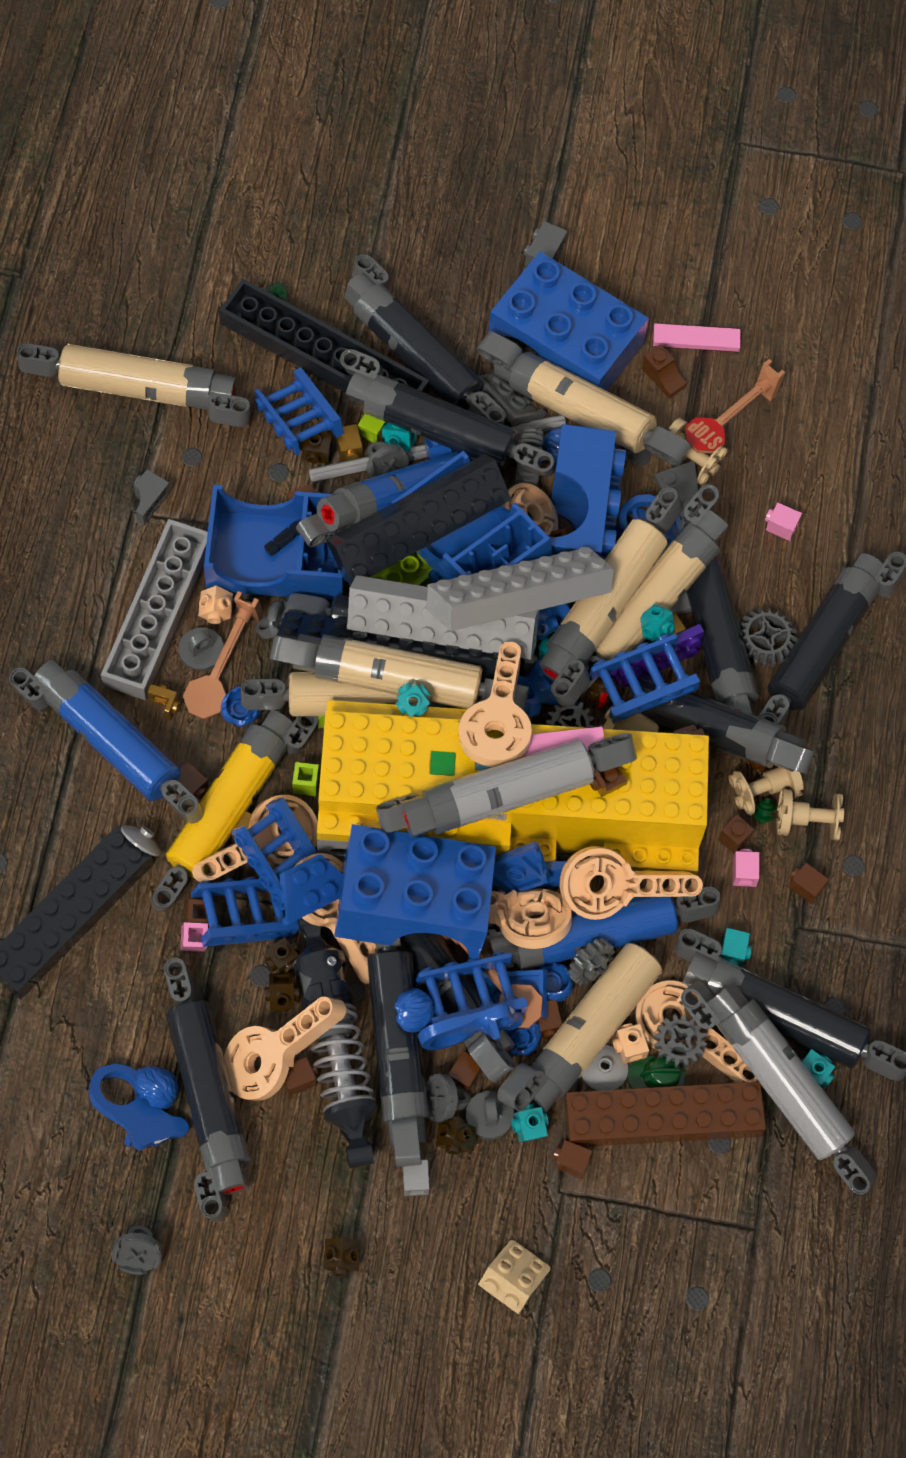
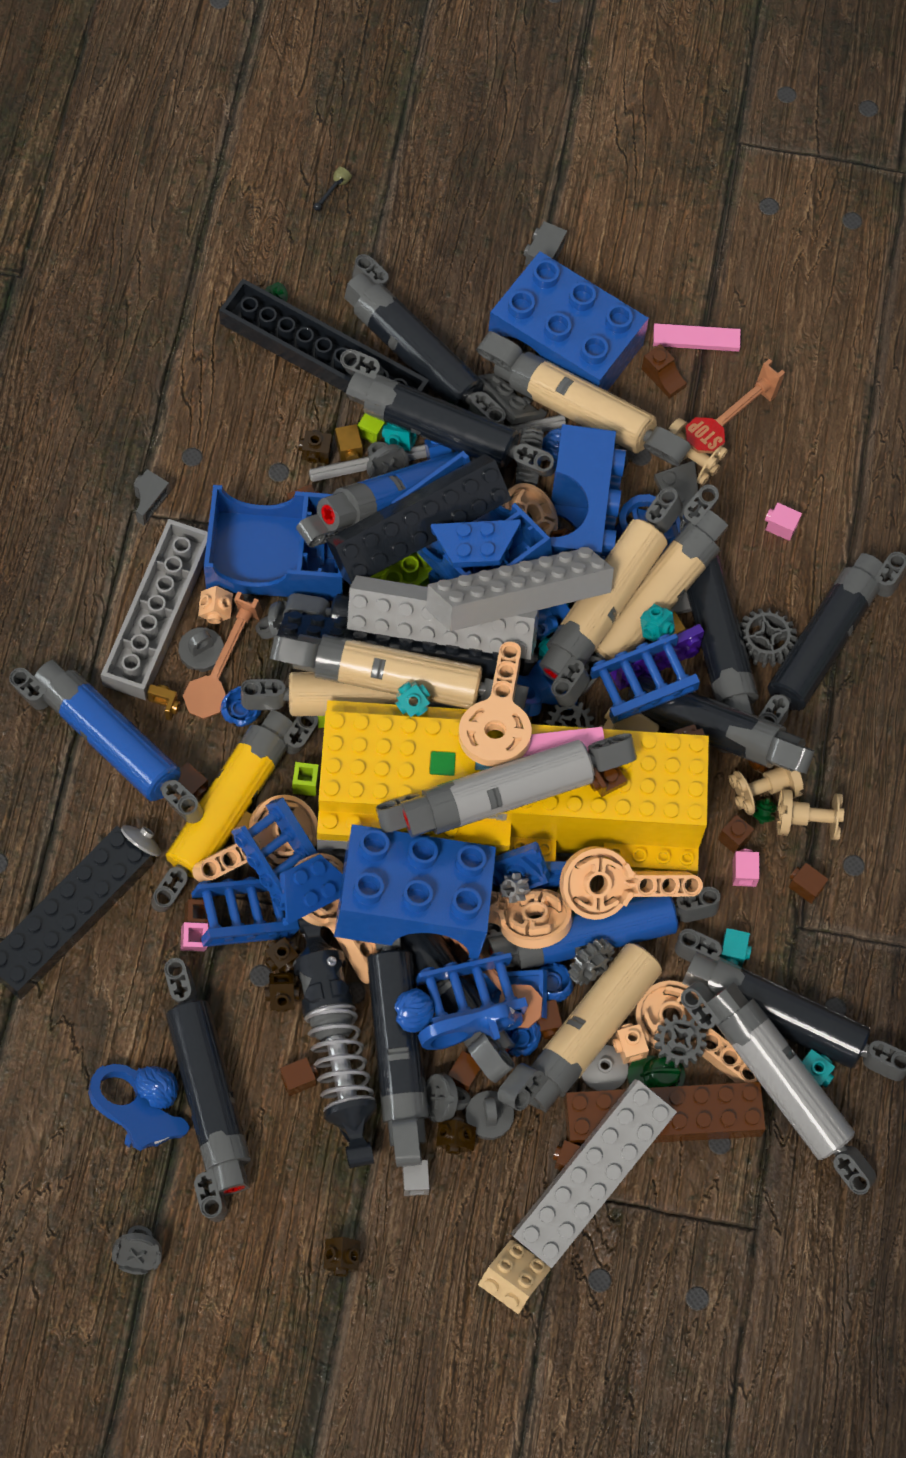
(139, 379): piece -> none
(276, 1048): light nougat beam -> none
(282, 539): black axle -> none
(311, 396): blue fence -> none
(340, 177): none -> hinge
(476, 542): none -> blue wing
(514, 887): none -> light grey gear
(522, 1127): teal brick -> none
(593, 1173): none -> light grey brick
(598, 694): dark brown head -> none

